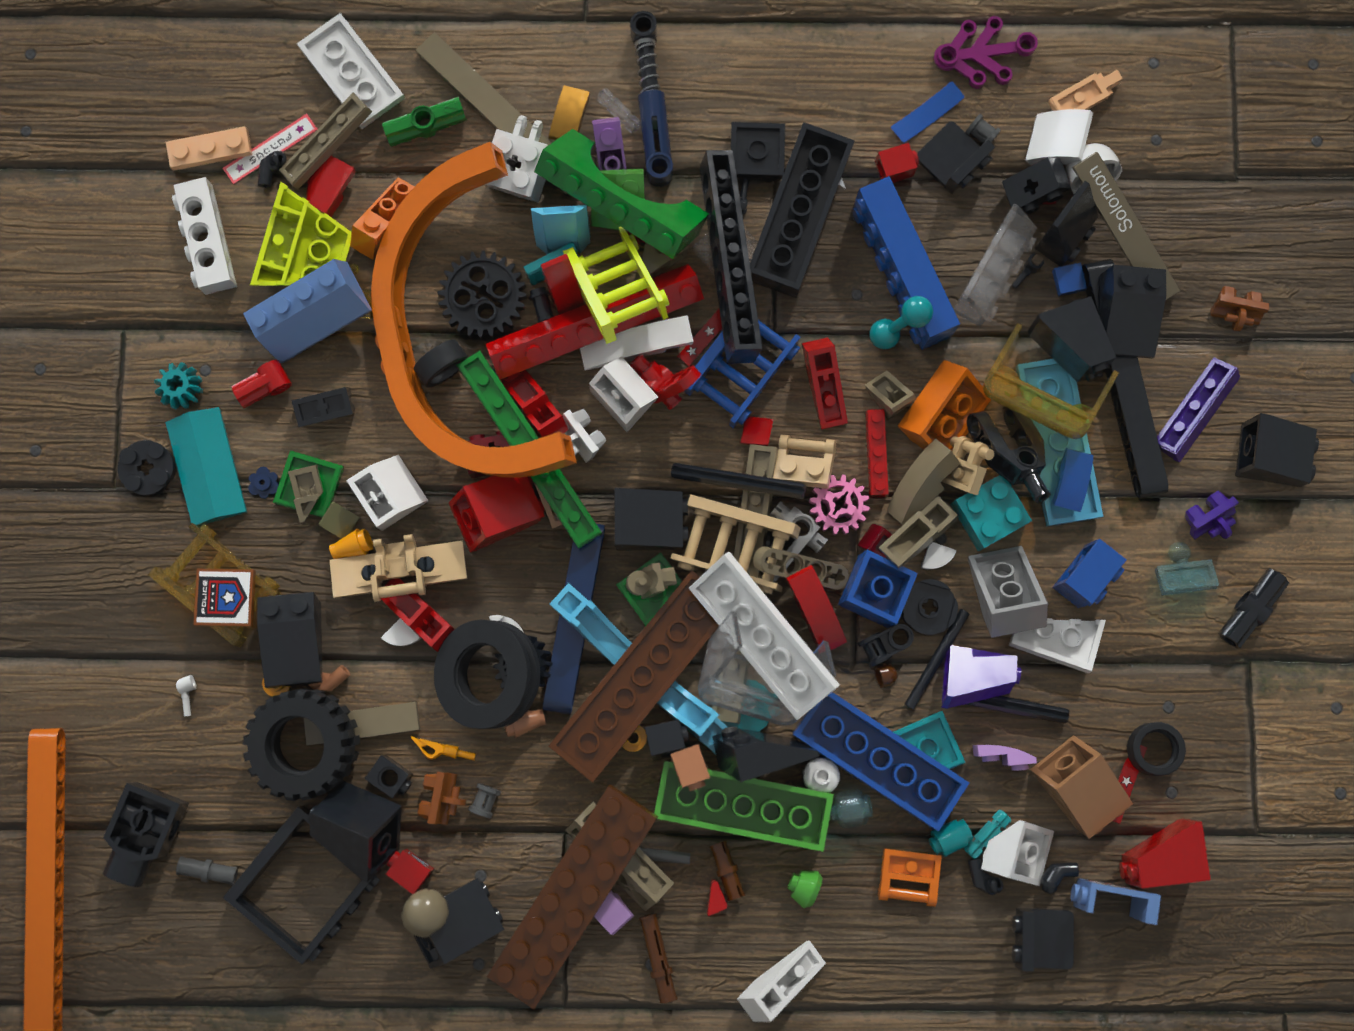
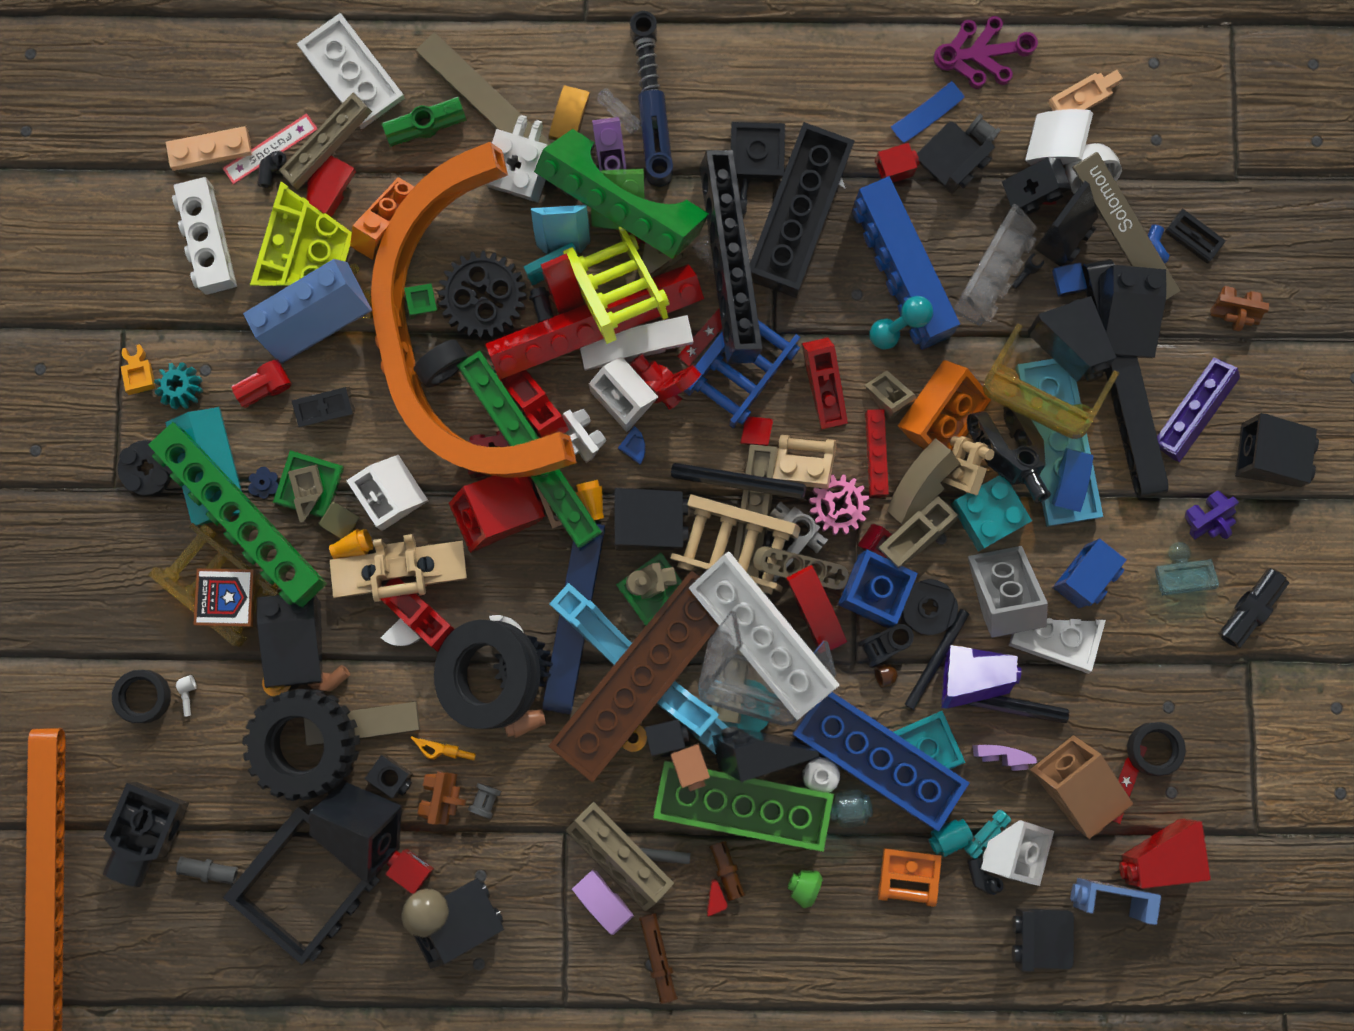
(119, 696): none -> black tyre
(138, 374): none -> light orange plate
(175, 441): none -> green brick
(419, 300): none -> green panel
(572, 896): reddish brown plate -> none
(591, 496): none -> light orange cone
(634, 446): none -> blue tile
(781, 983): white slope -> none
(937, 556): white tile -> none
(1055, 873): black arm -> none
(1155, 234): none -> blue arm
(1188, 243): none -> black tile

